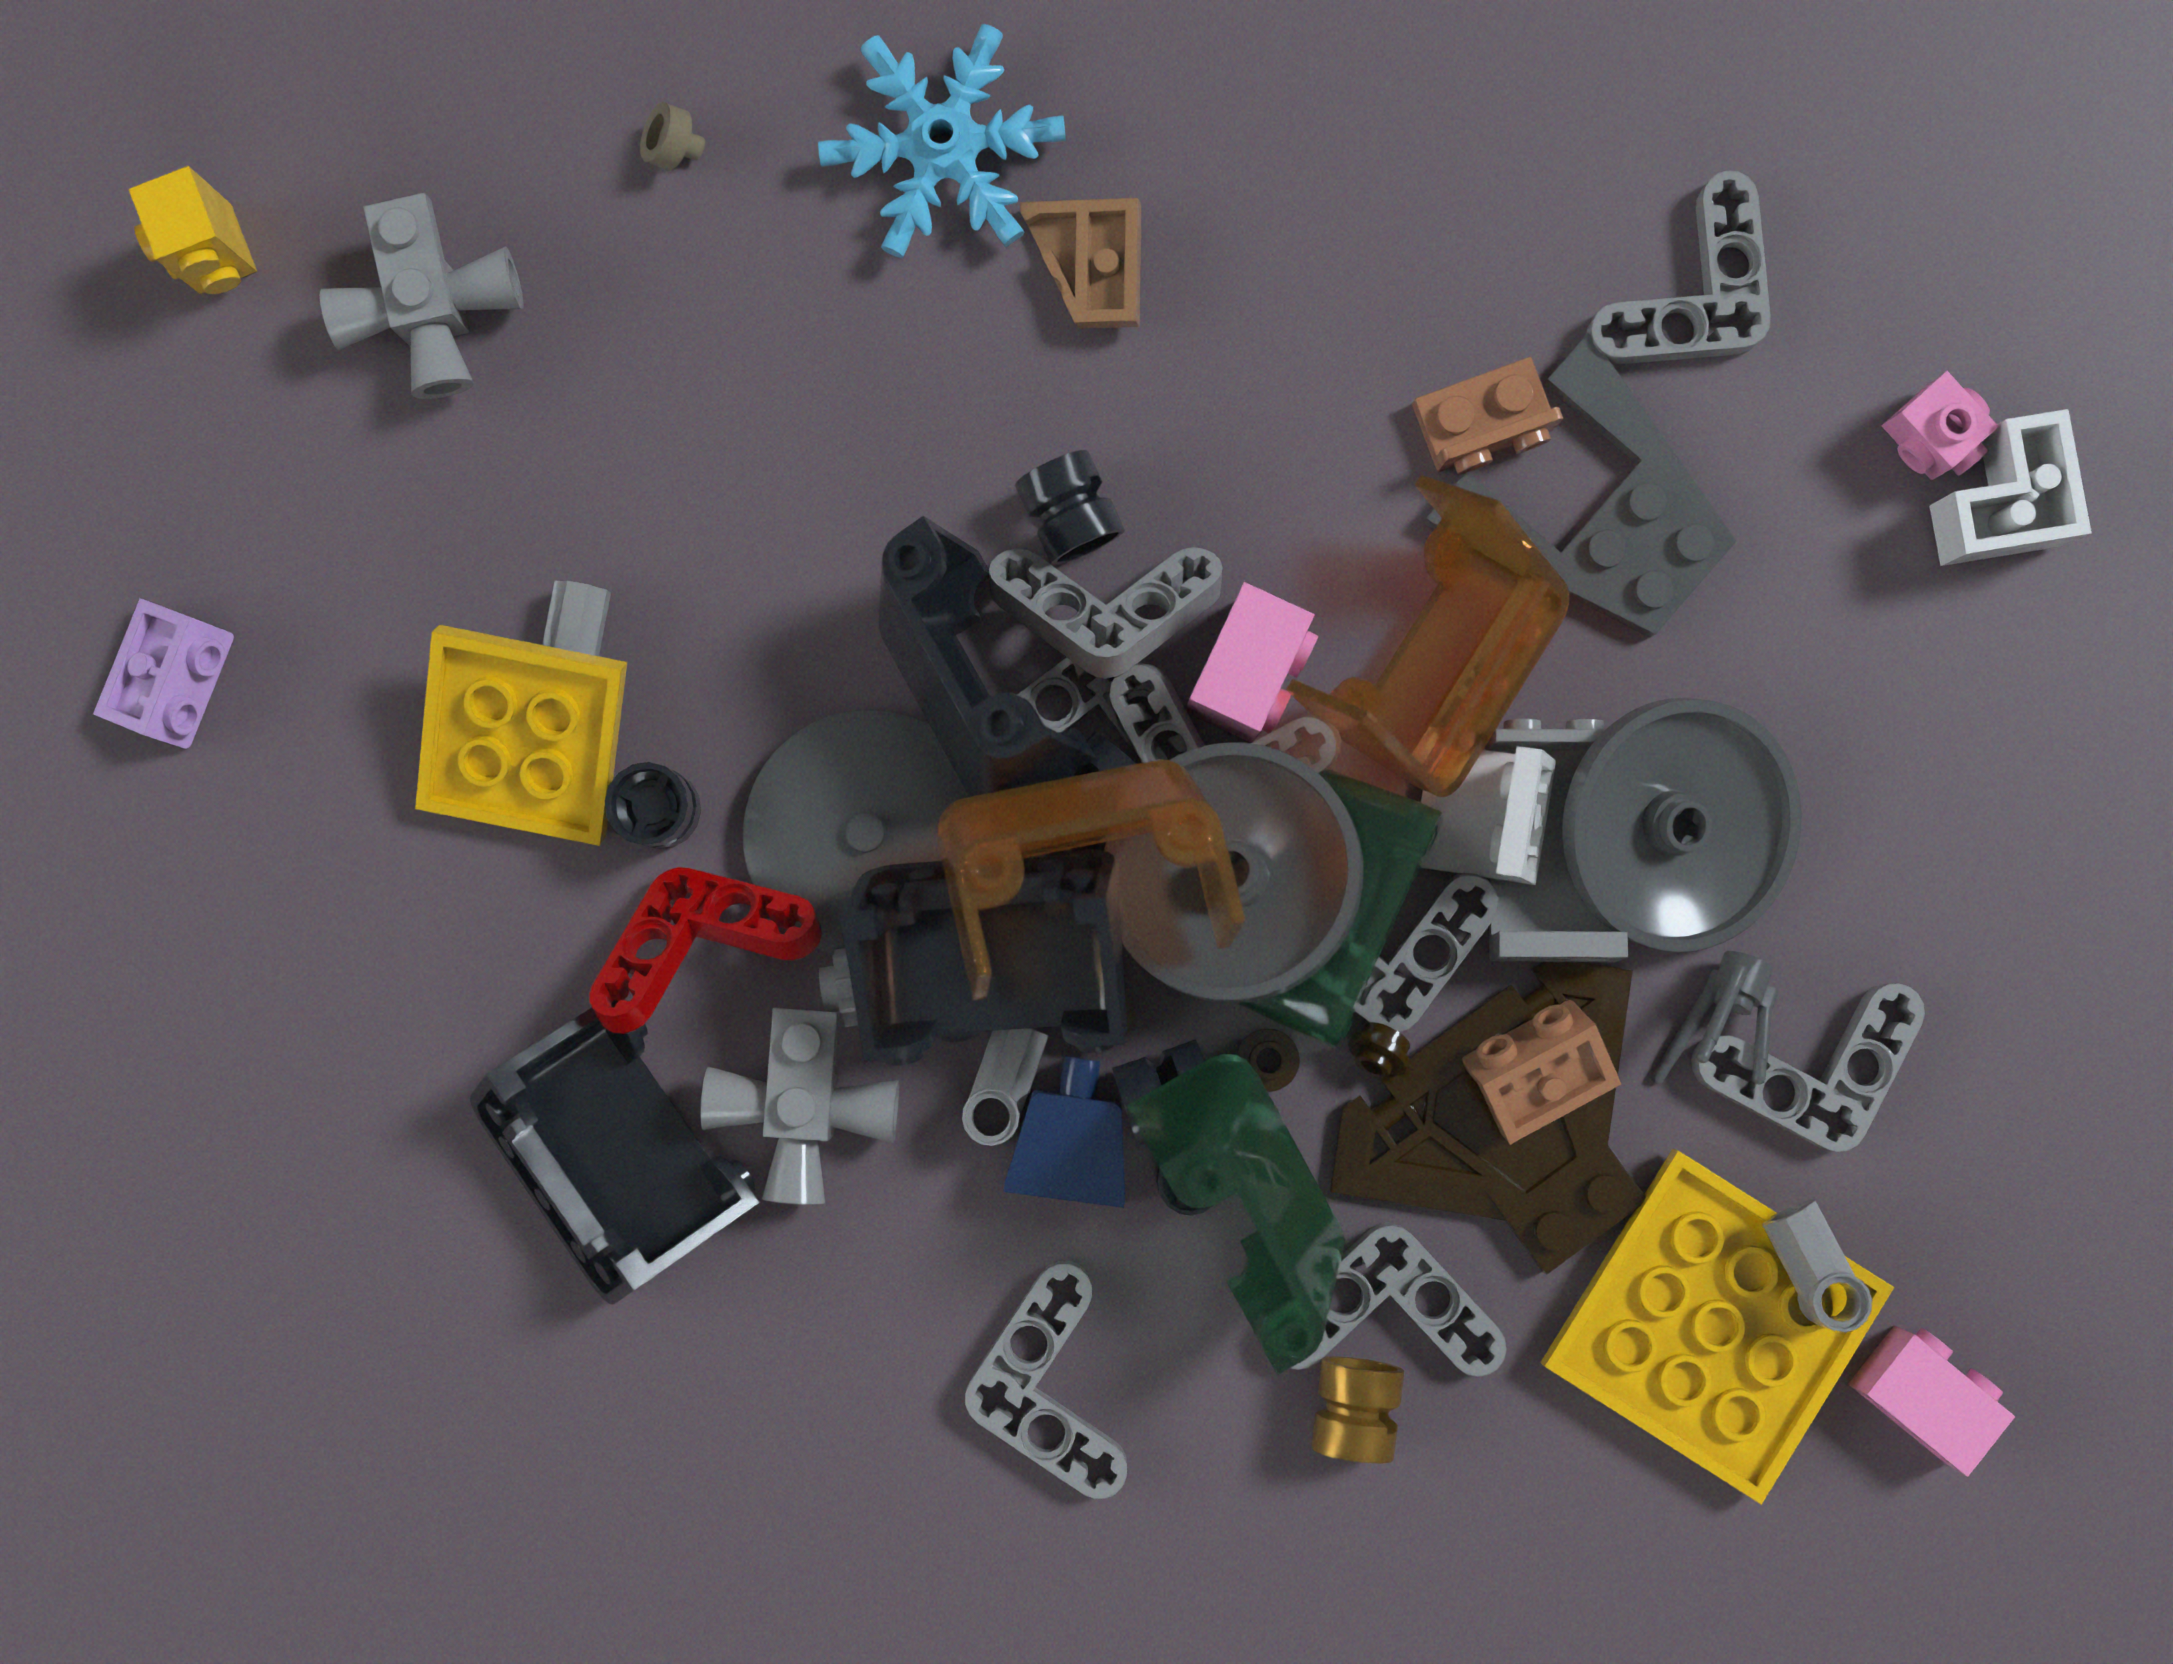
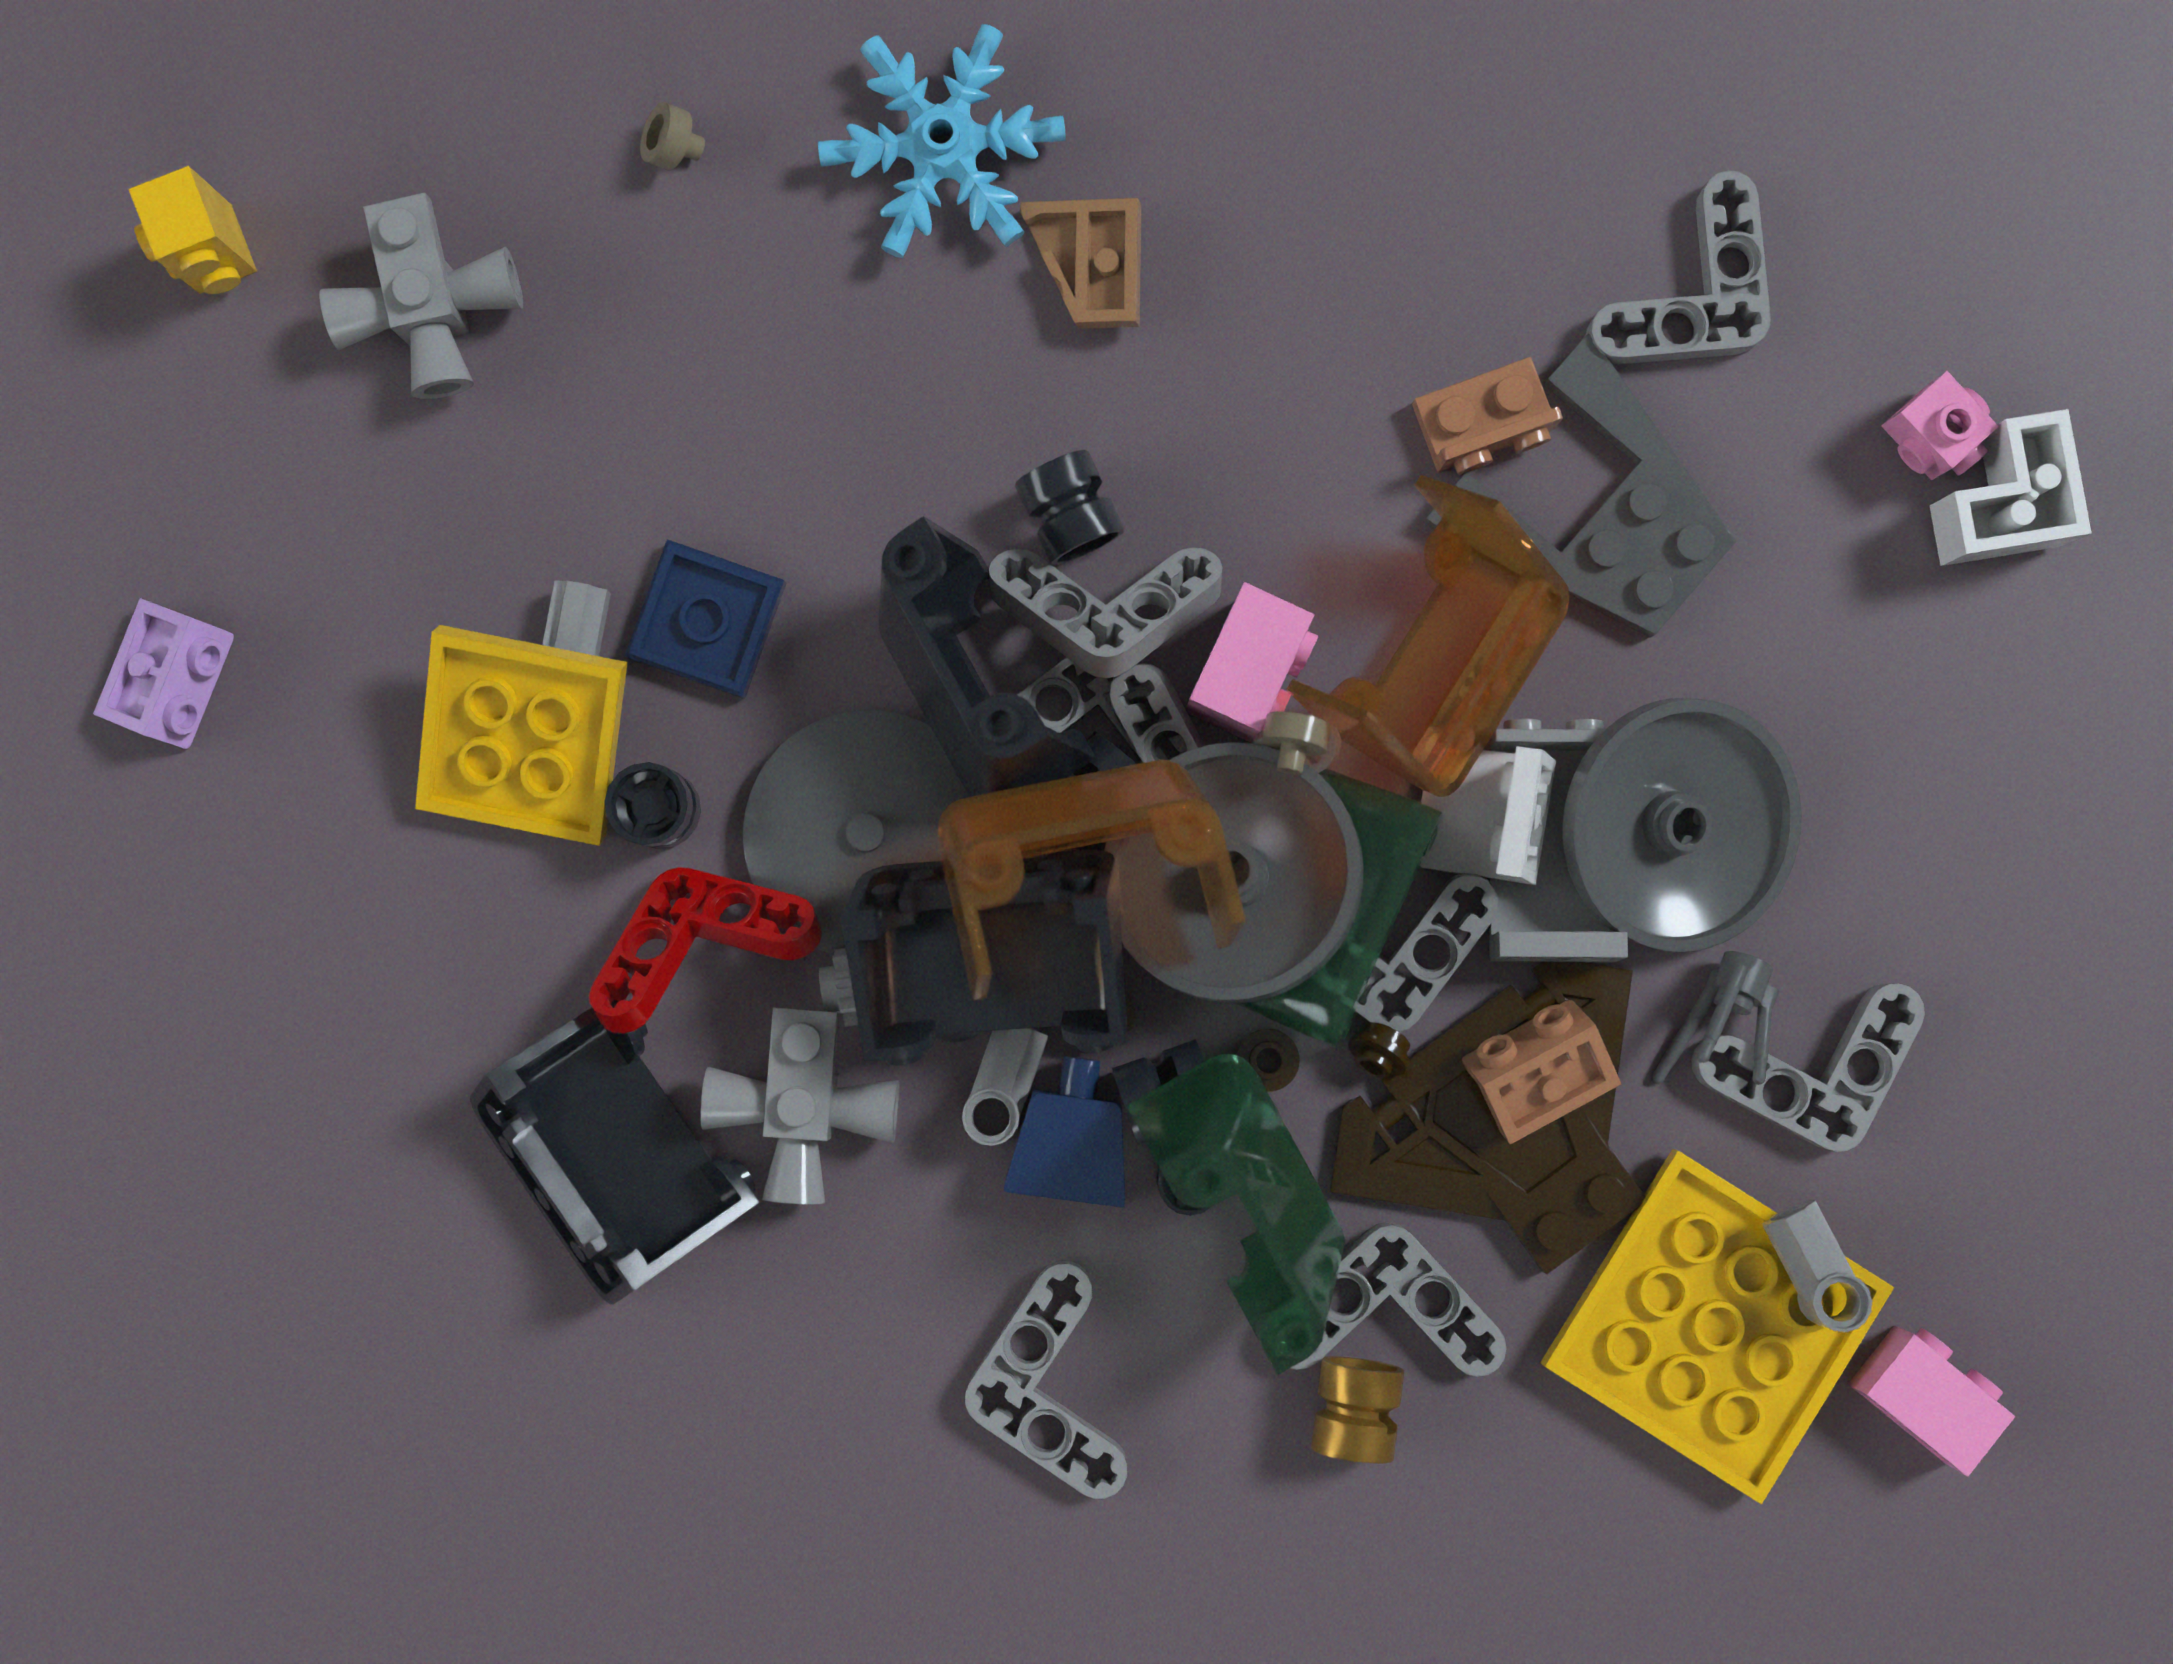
(705, 619): none -> dark blue tile
(1295, 738): none -> dark tan tile

